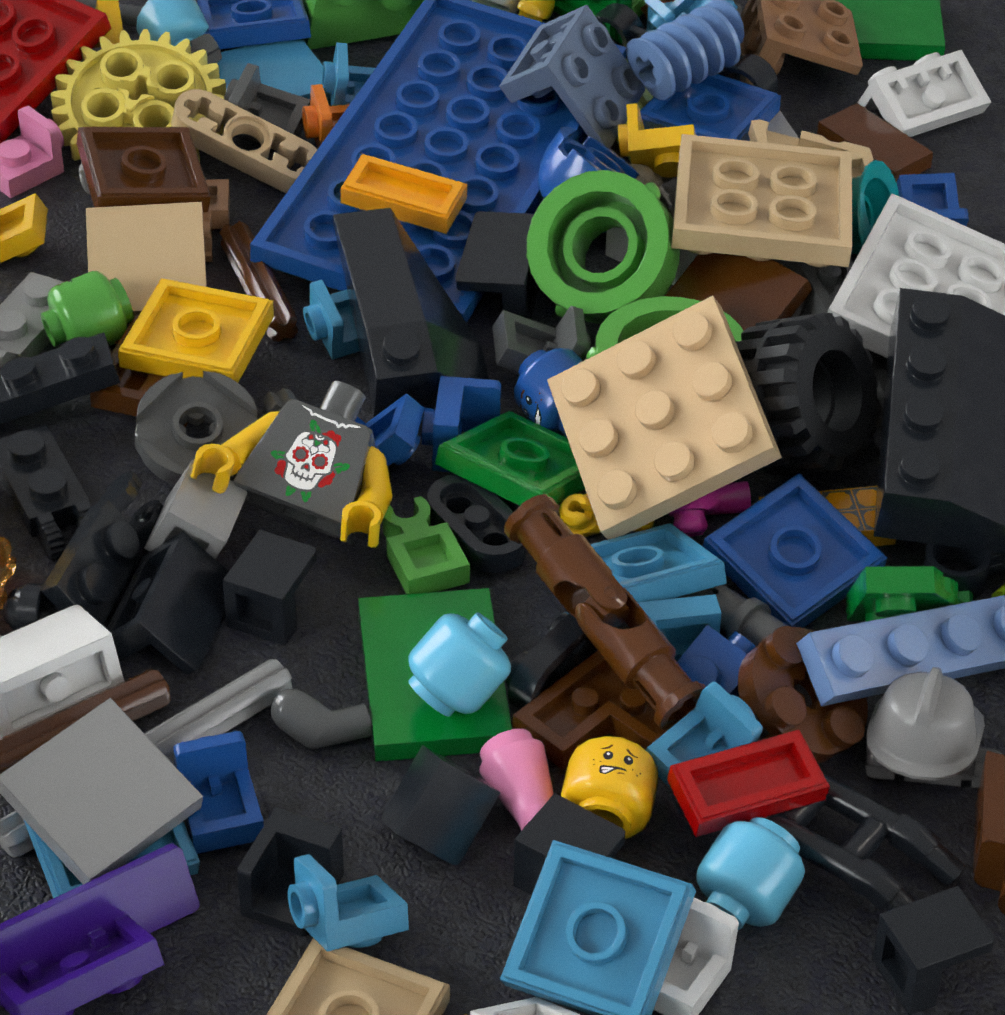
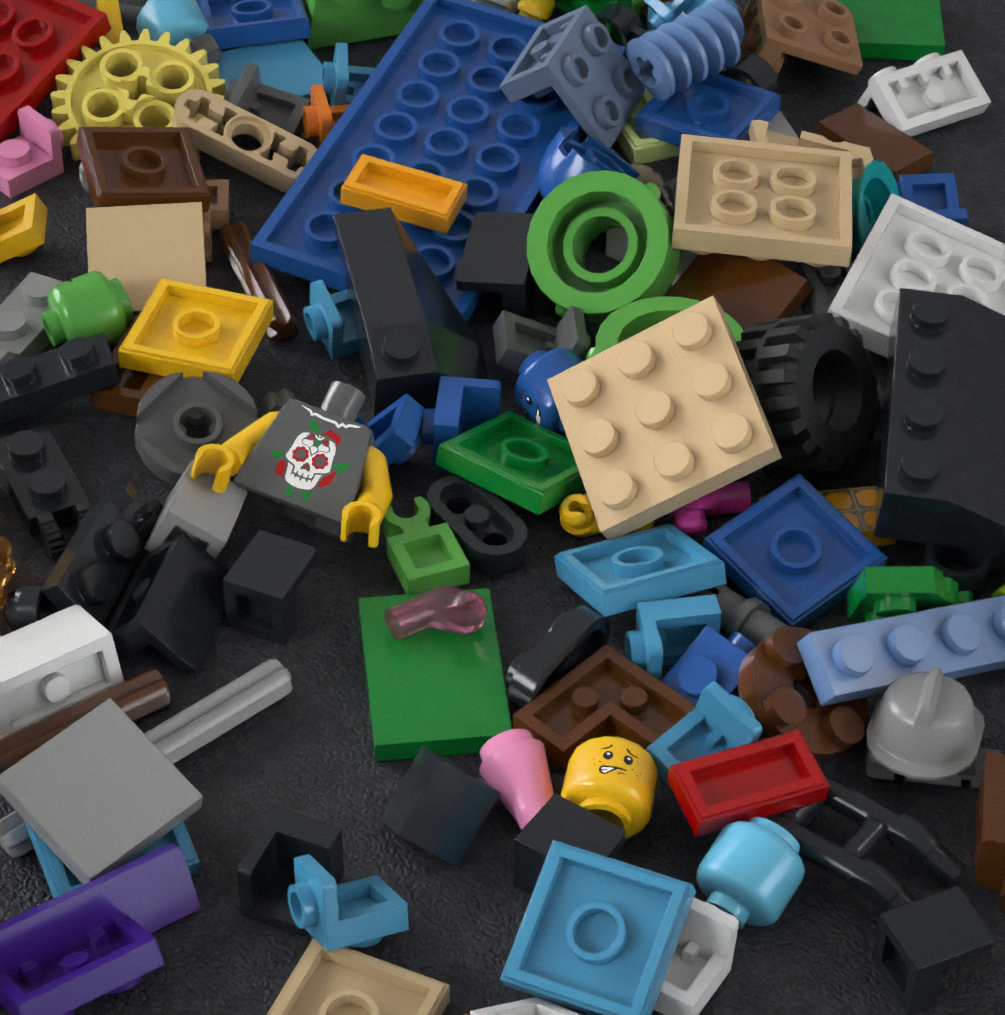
(229, 803): blue bracket -> none
(315, 724): dark grey arm -> none
(440, 609): none -> clear pink arm
(459, 663): medium azure head -> none
(600, 605): reddish brown piece -> none
(651, 147): yellow bracket -> none

